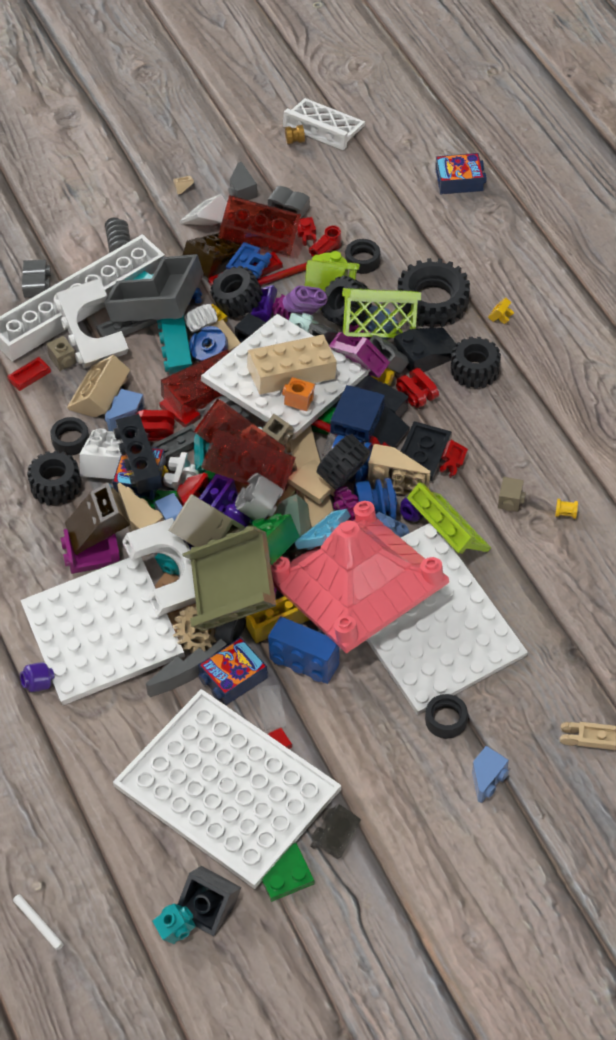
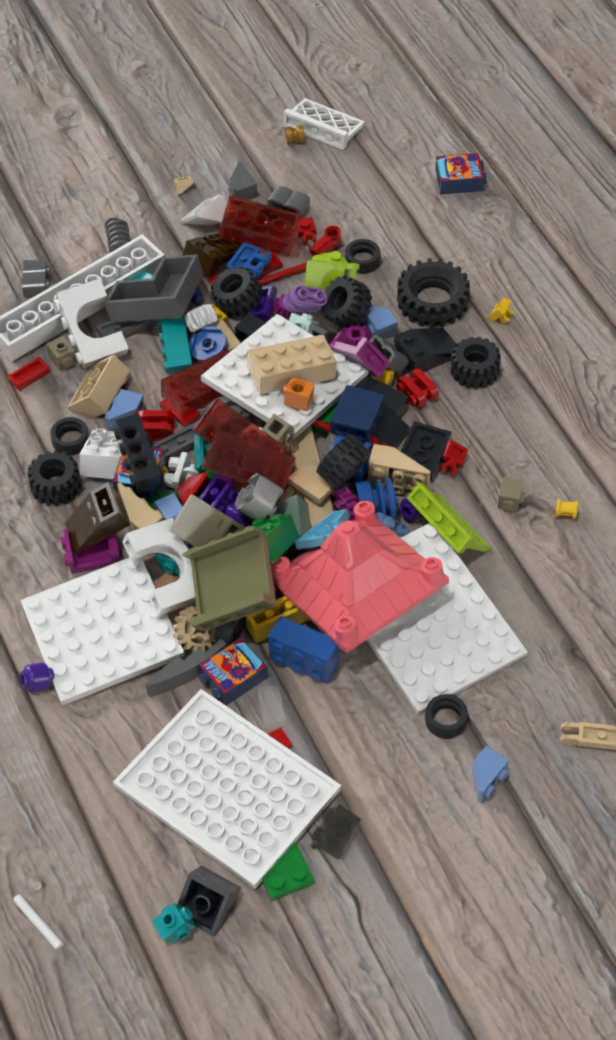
(377, 296): lime fence -> none

